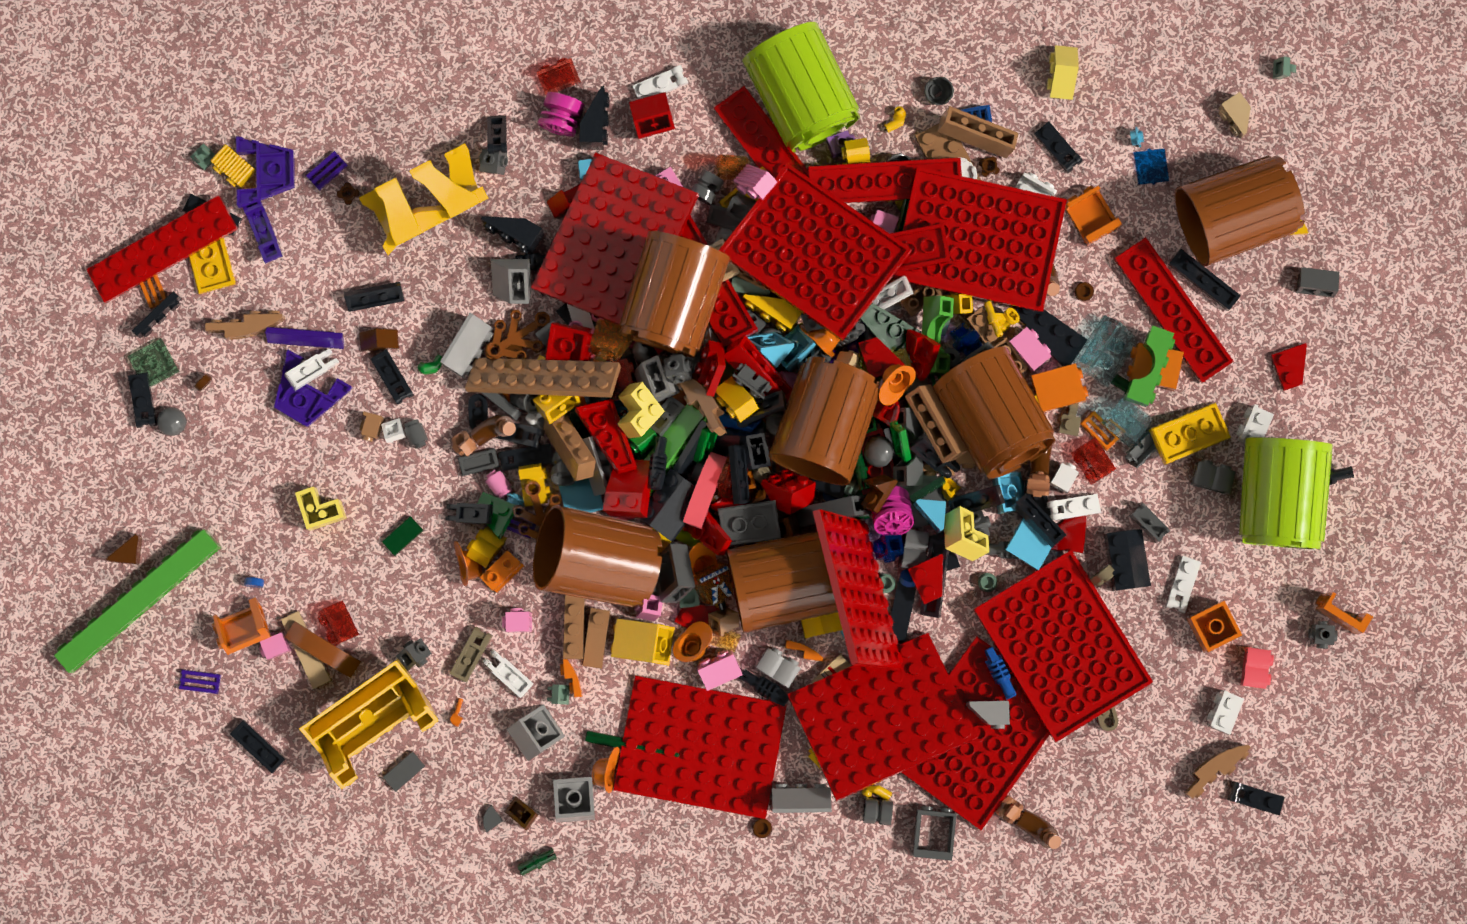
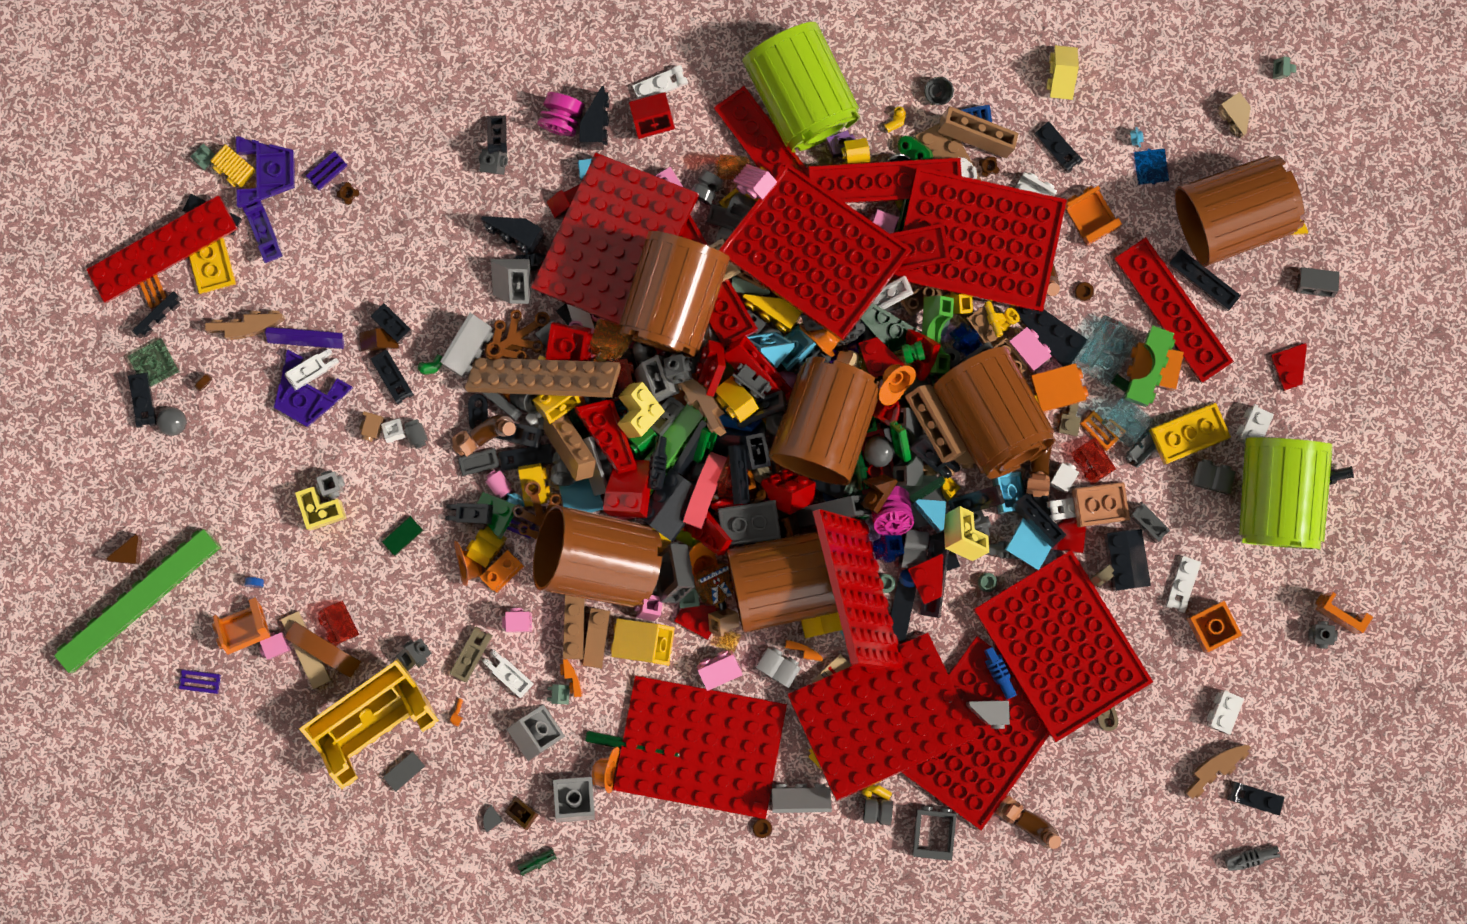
(258, 746): black plate -> none
(323, 482): none -> light grey brick
(374, 296): black plate -> none
(391, 323): none -> black hinge
(453, 194): yellow animal -> none
(558, 76): clear red bracket -> none
(693, 642): orange piece -> none
(765, 688): black hinge -> none
(913, 352): none -> green wheel
(914, 149): none -> green plate
(1100, 504): none -> nougat tile
(1251, 858): none -> dark grey hinge
(1256, 667): coral brick -> none

